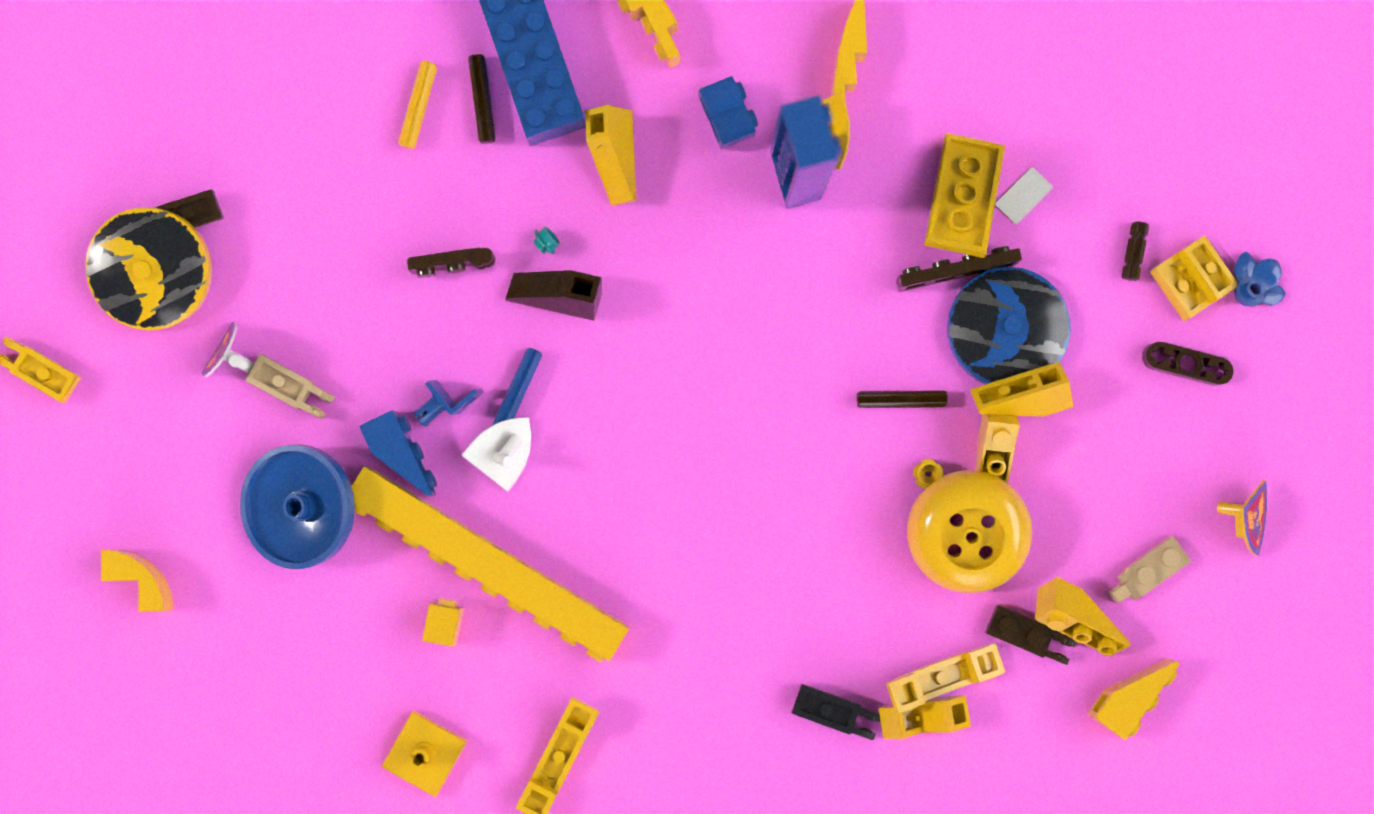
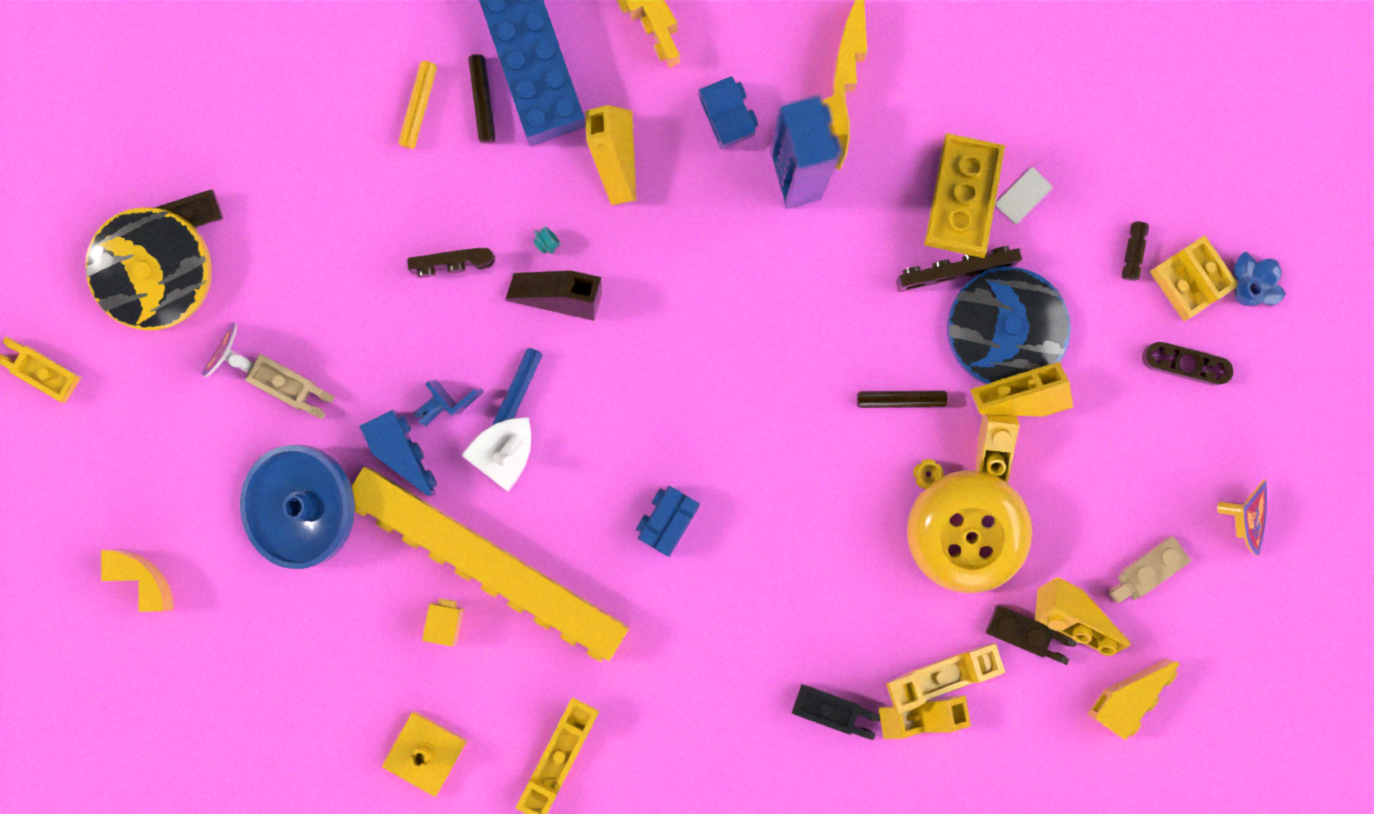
(667, 520): none -> blue brick

